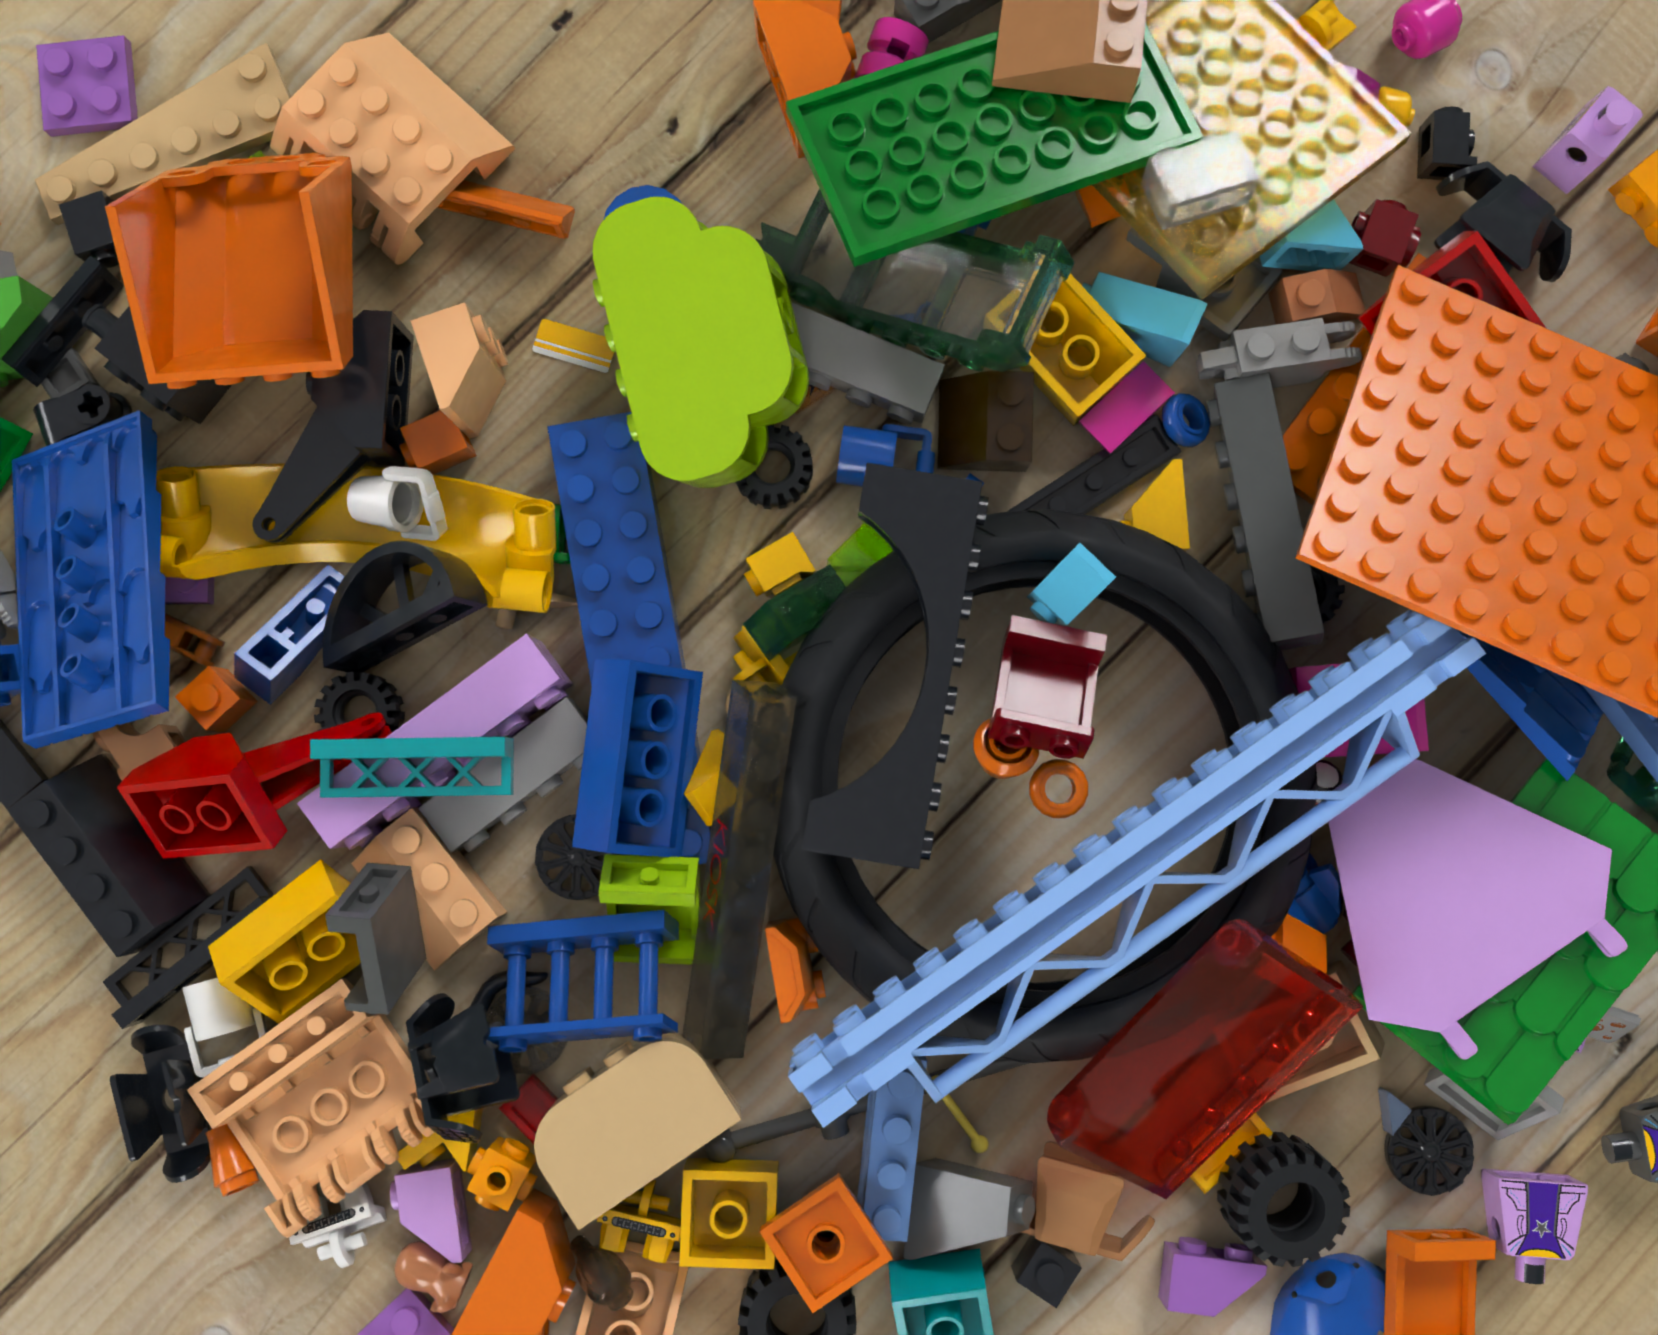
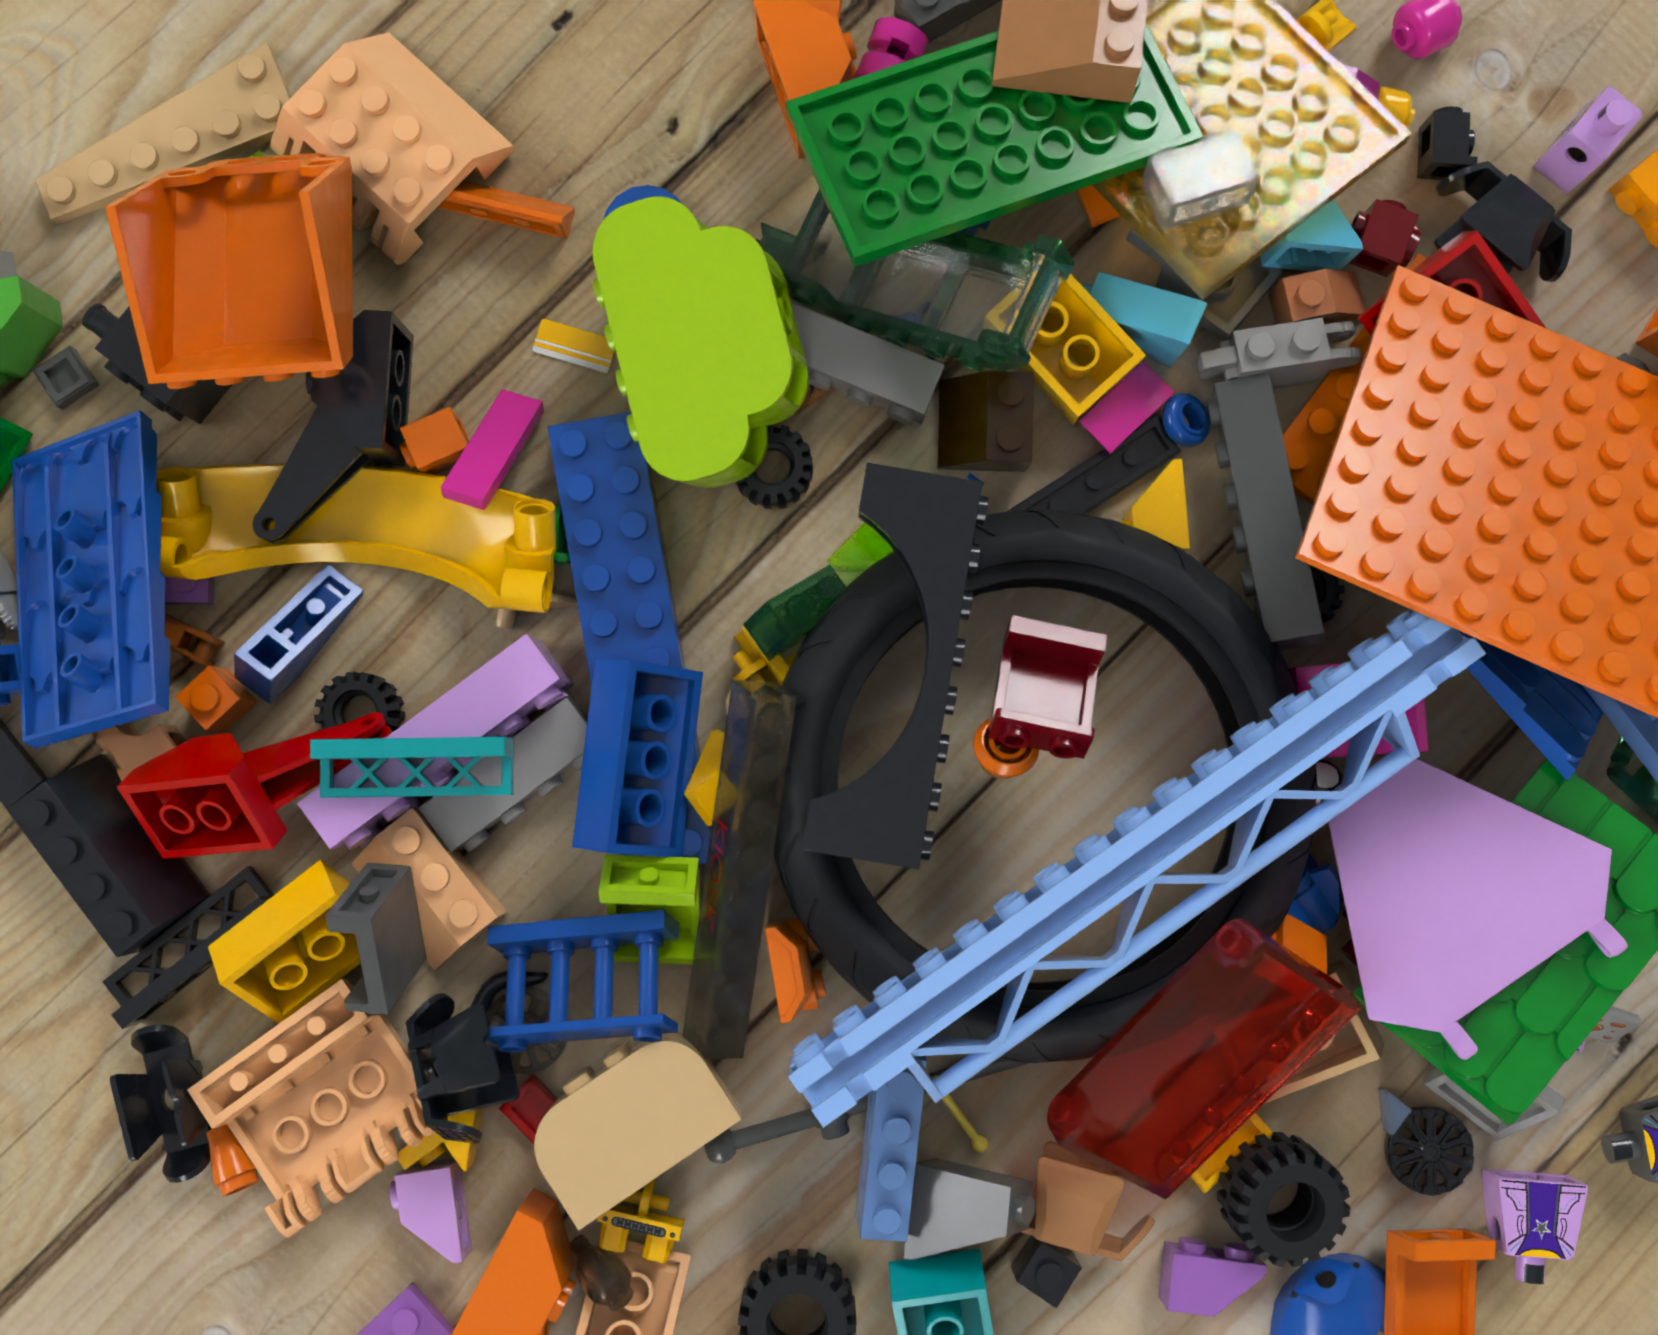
(61, 322): black tile -> none
(78, 412): black piece -> none
(86, 85): medium lavender plate -> none
(89, 228): black brick -> none
(216, 1013): white piece -> none
(356, 1214): white hips -> none
(358, 645): black window -> none
(397, 502): white piece -> none
(428, 1271): nougat animal -> none
(462, 364): light nougat slope -> none
(492, 449): none -> dark pink tile
(510, 1159): light orange brick -> none
(574, 860): black wheel -> none
(725, 1211): yellow brick -> none
(778, 566): yellow window -> none
(826, 1265): orange plant -> none
(878, 447): blue piece -> none
(1070, 587): medium azure slope -> none
(1078, 782): orange piece -> none

